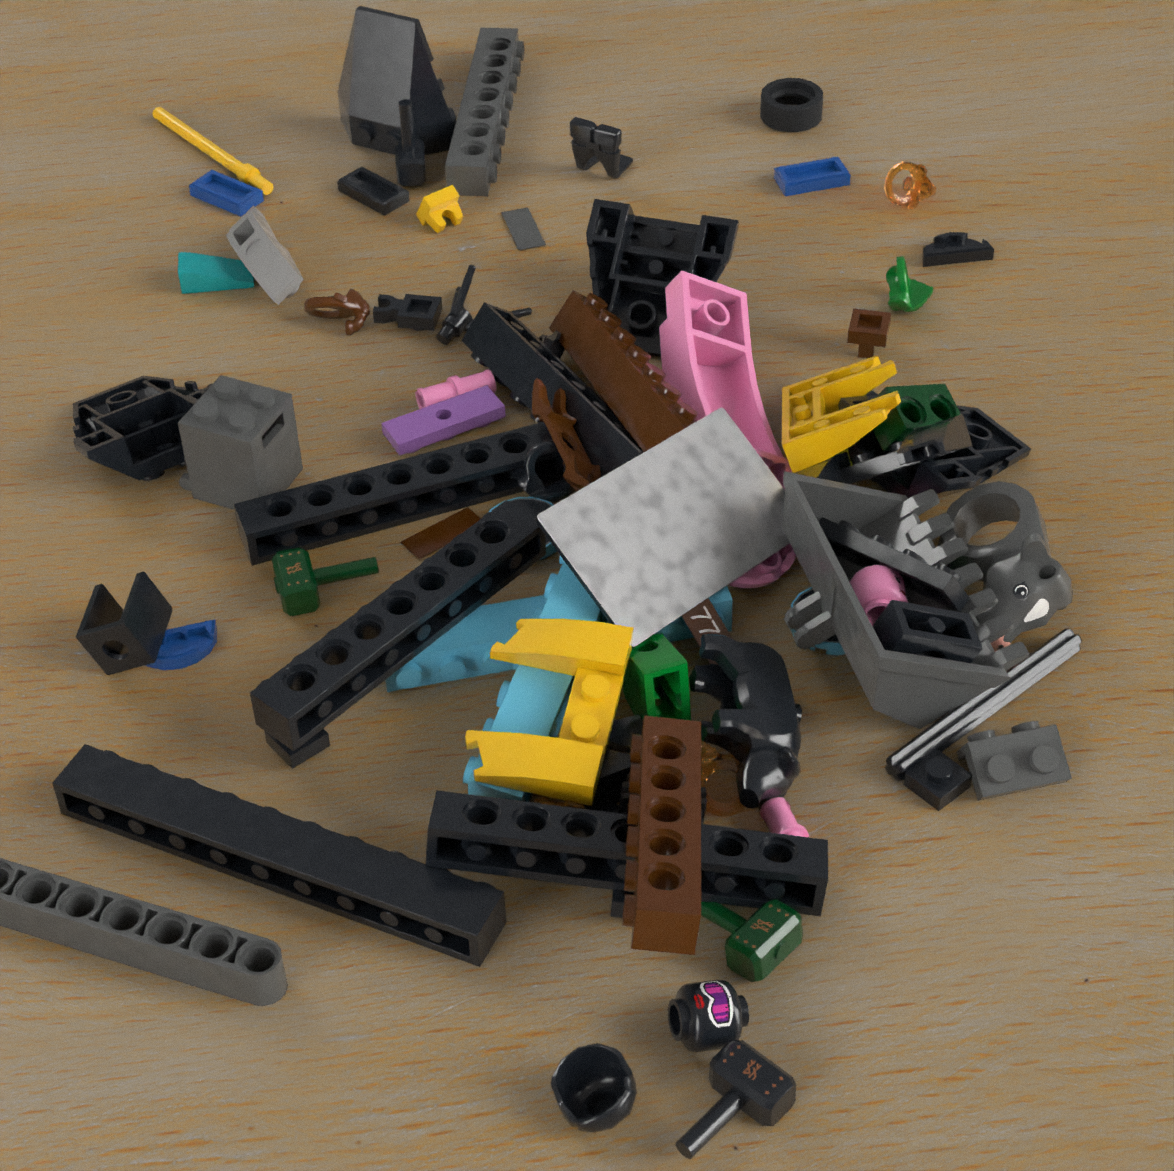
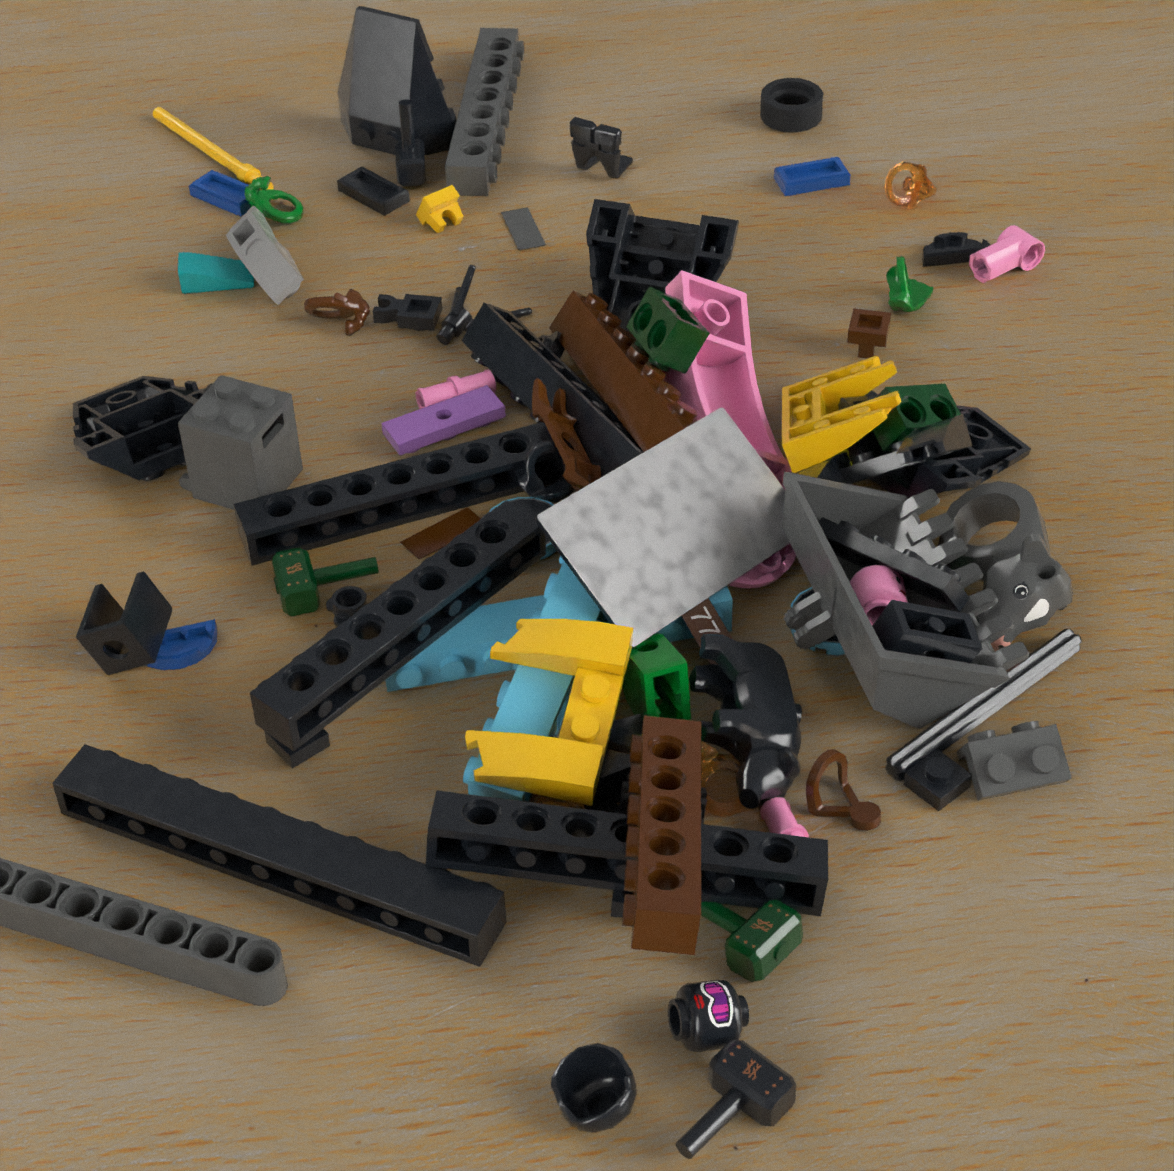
(261, 199): none -> green piece
(346, 602): none -> black plate
(667, 331): none -> dark green brick
(862, 815): none -> reddish brown piece
(1011, 250): none -> bright pink piece

